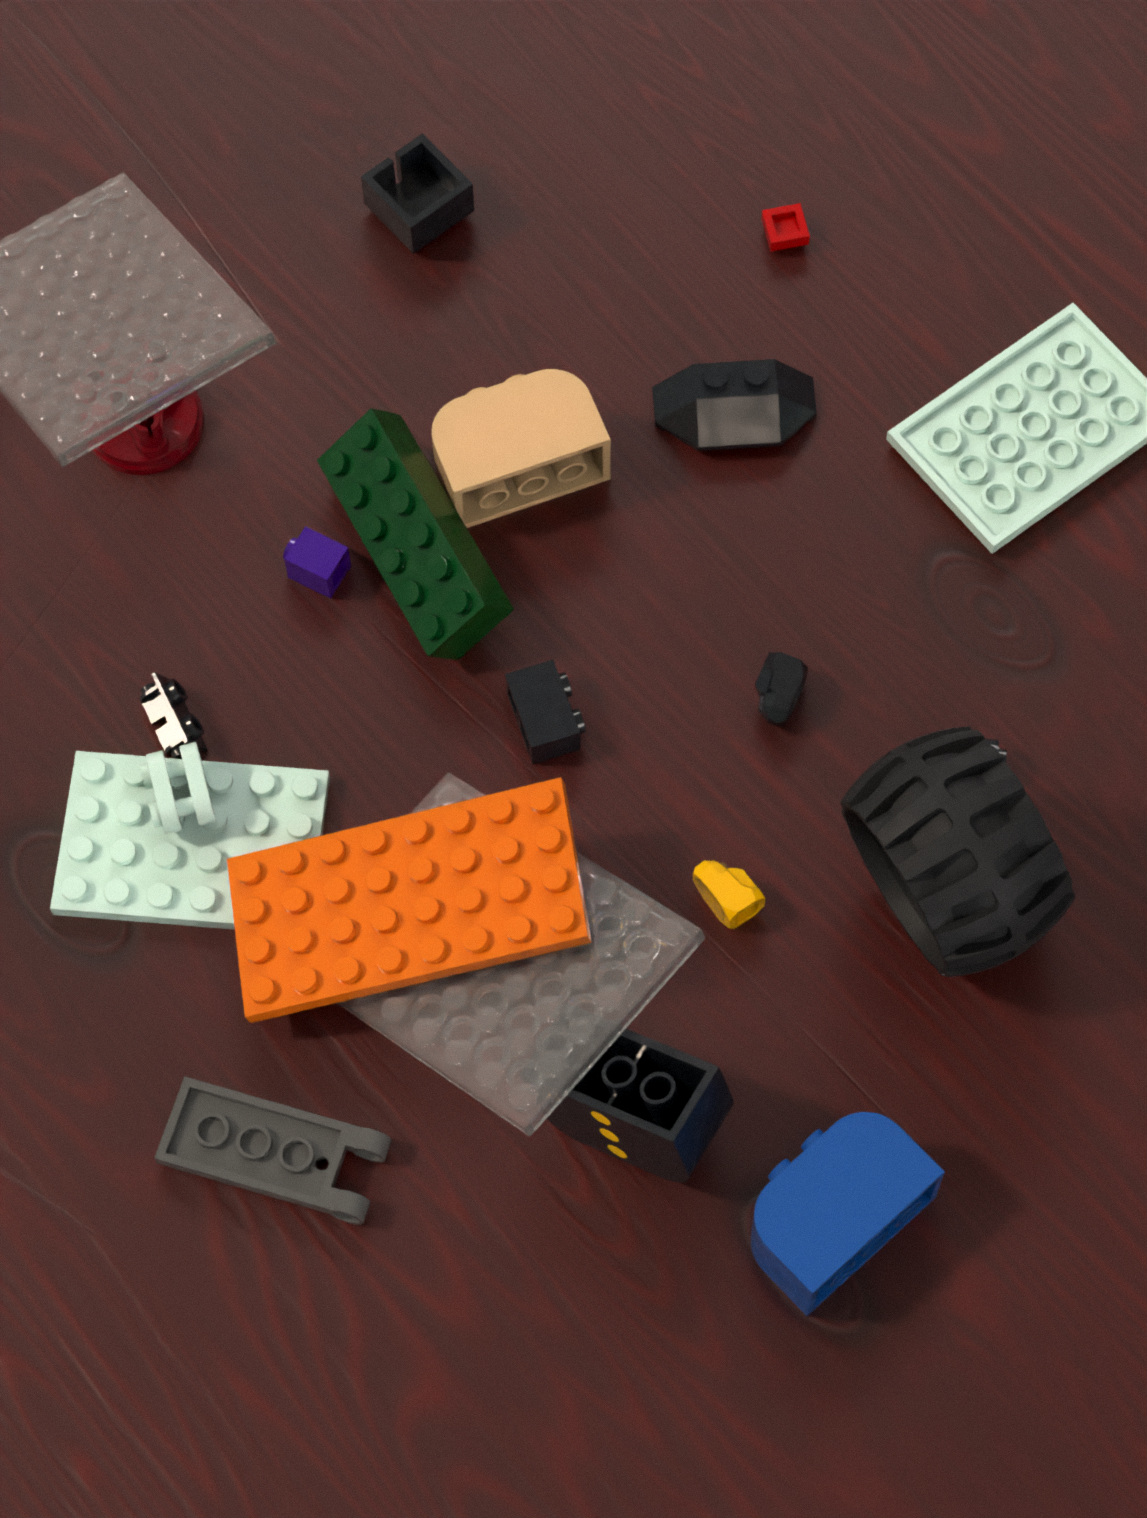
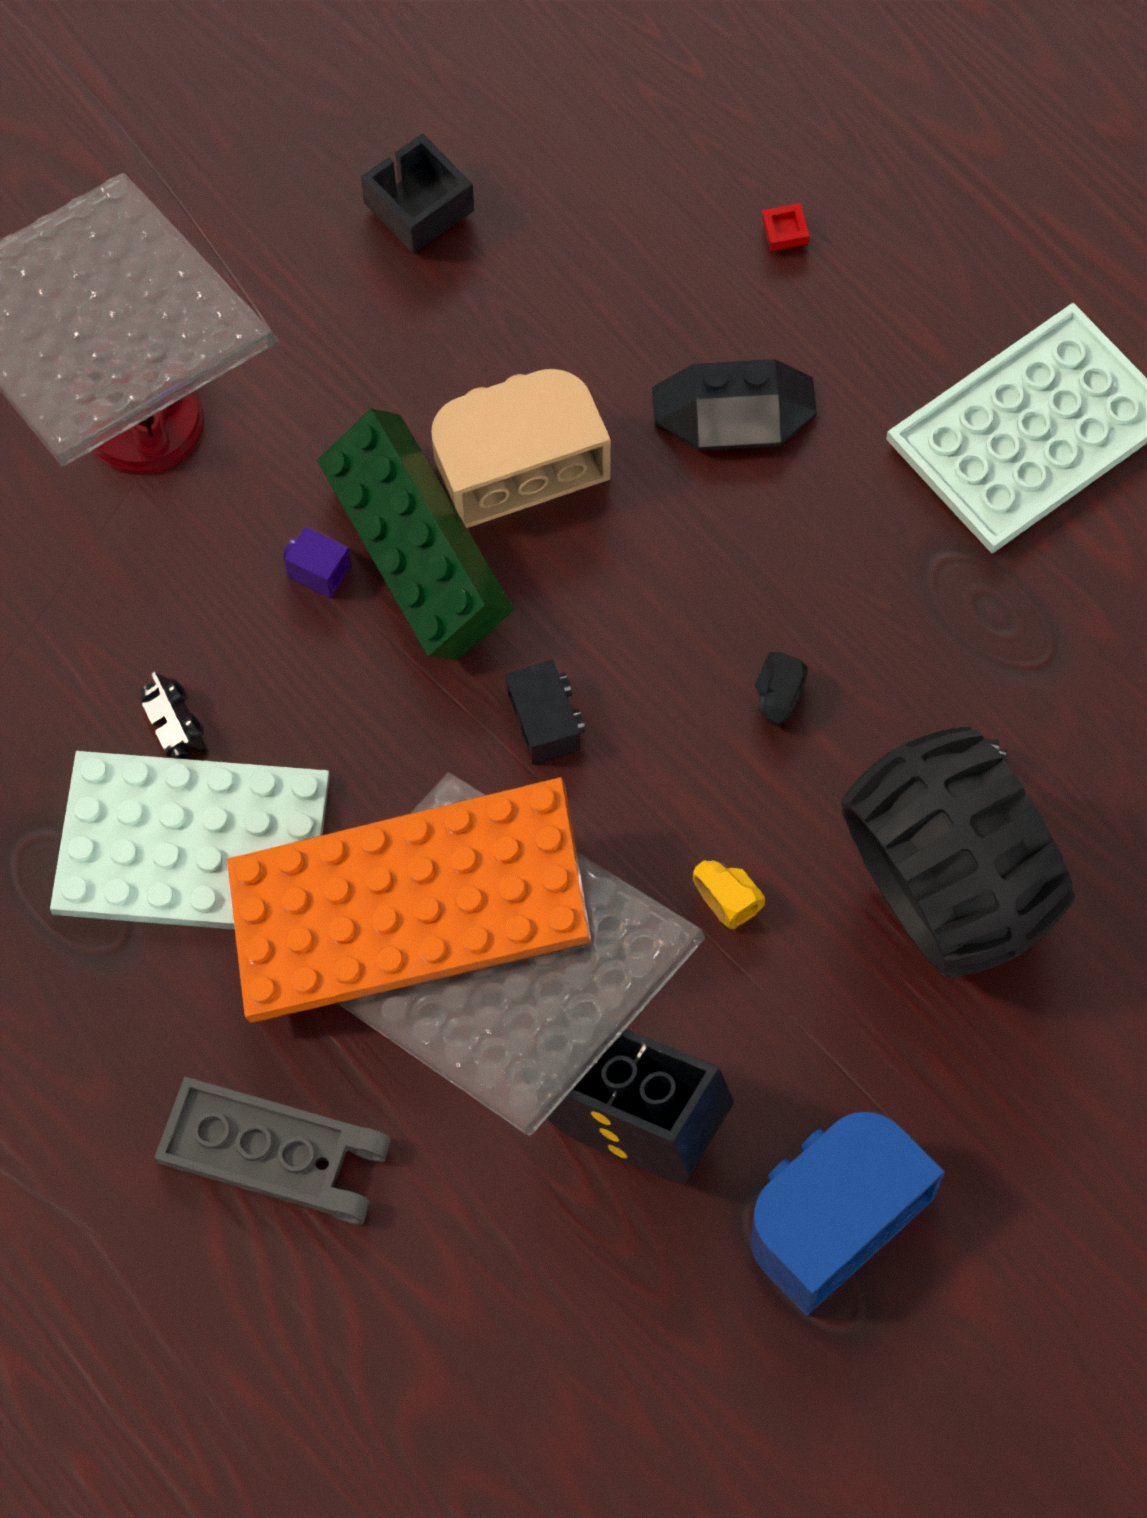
(158, 775): light aqua brick -> none

